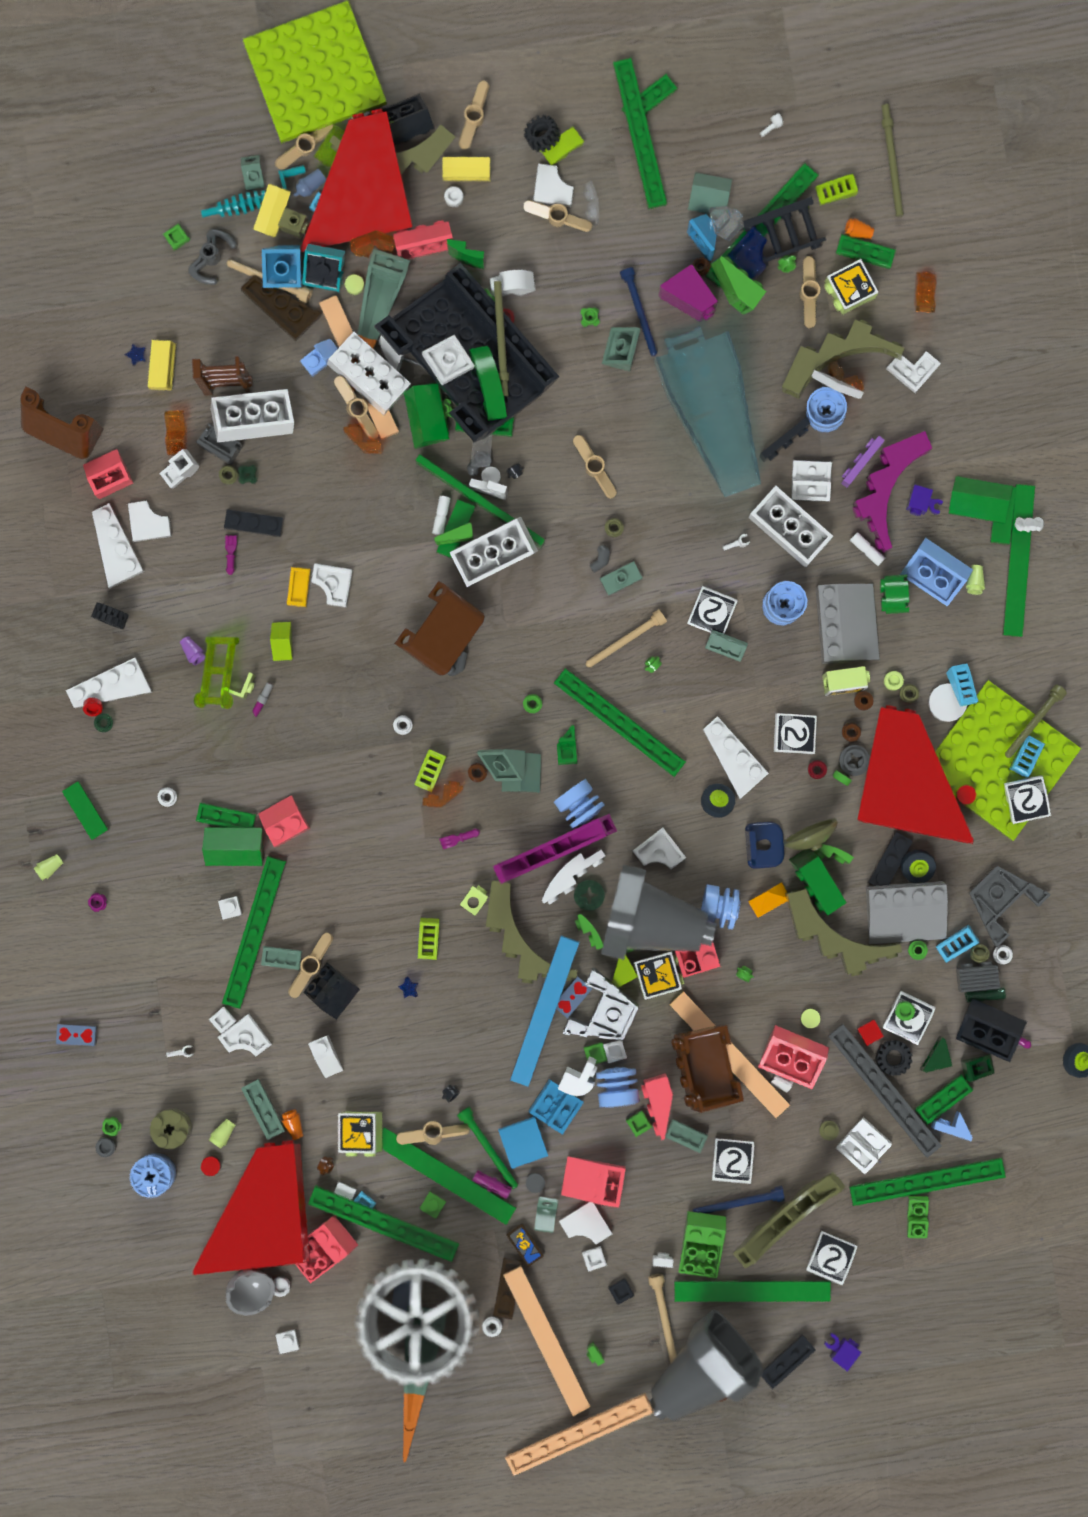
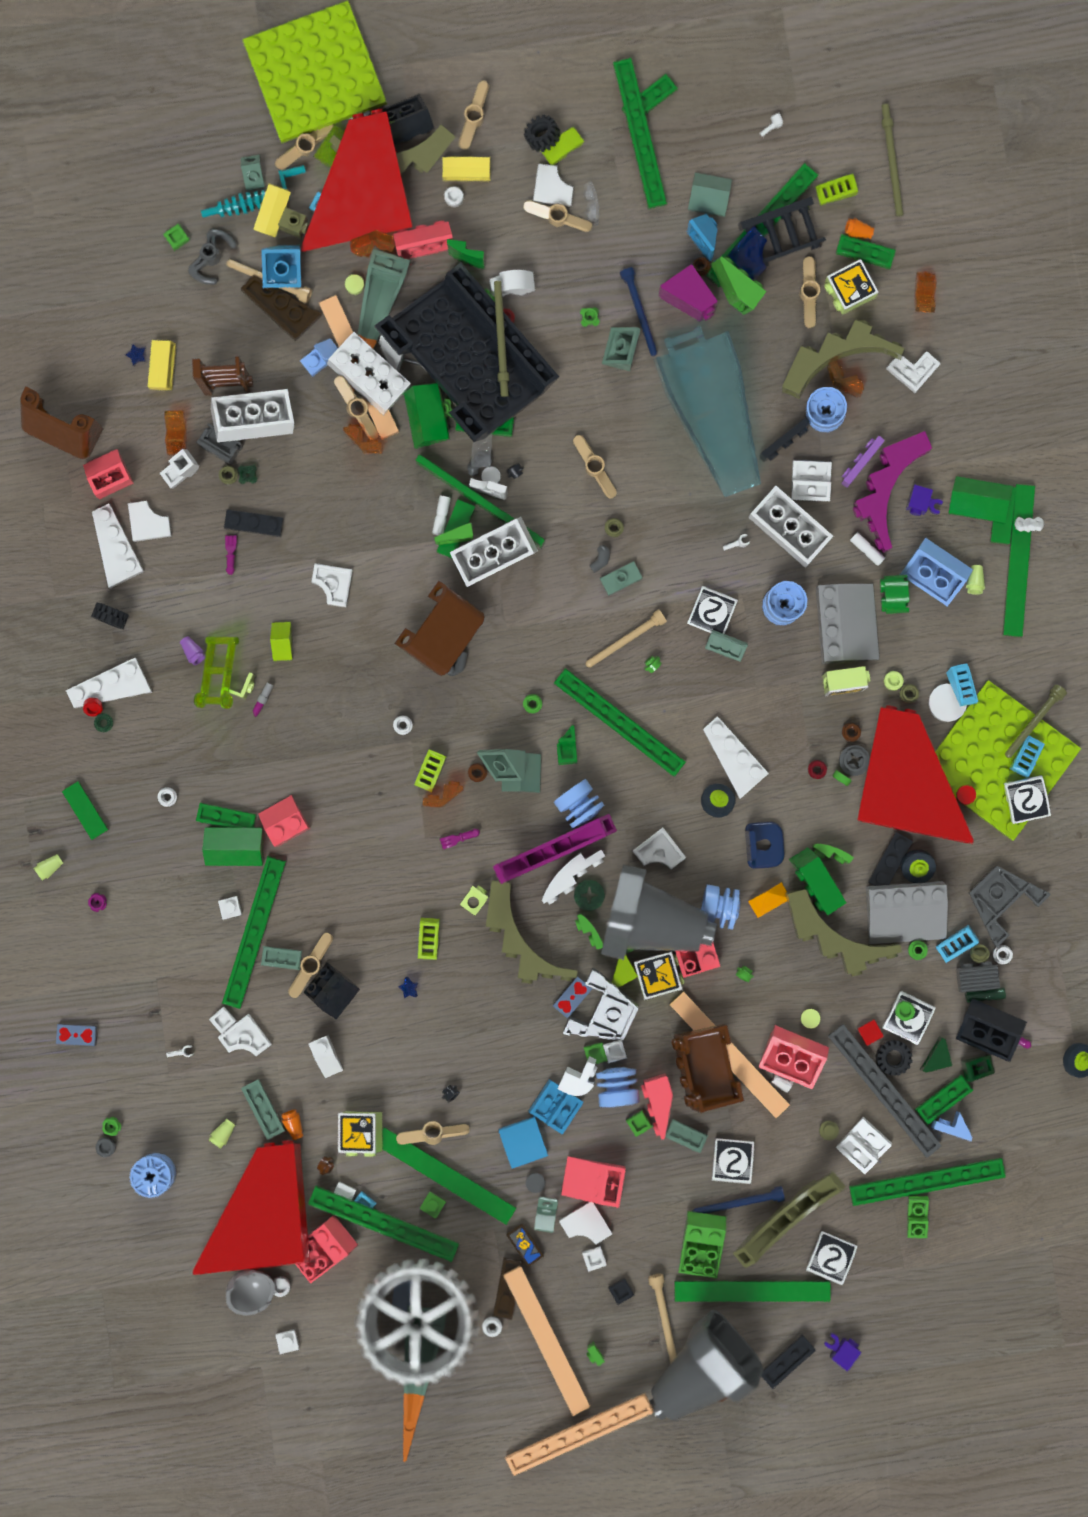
(160, 1133): olive brick -> none
(210, 1166): red tile -> none
(298, 587): yellow tile -> none
(310, 183): sand blue piece -> none
(323, 267): piece -> none
(448, 359): white tile -> none
(467, 1117): green piece -> none
(489, 382): green slope -> none
(492, 1184): magenta pin -> none
(544, 1010): dark azure tile -> none
(663, 1260): white plate -> none
(726, 221): clear slope -> none
(787, 263): bright green plate -> none
(795, 733): slope -> none
(811, 836): olive dish -> none
(837, 385): white tile -> none
(857, 701): reddish brown plate -> none

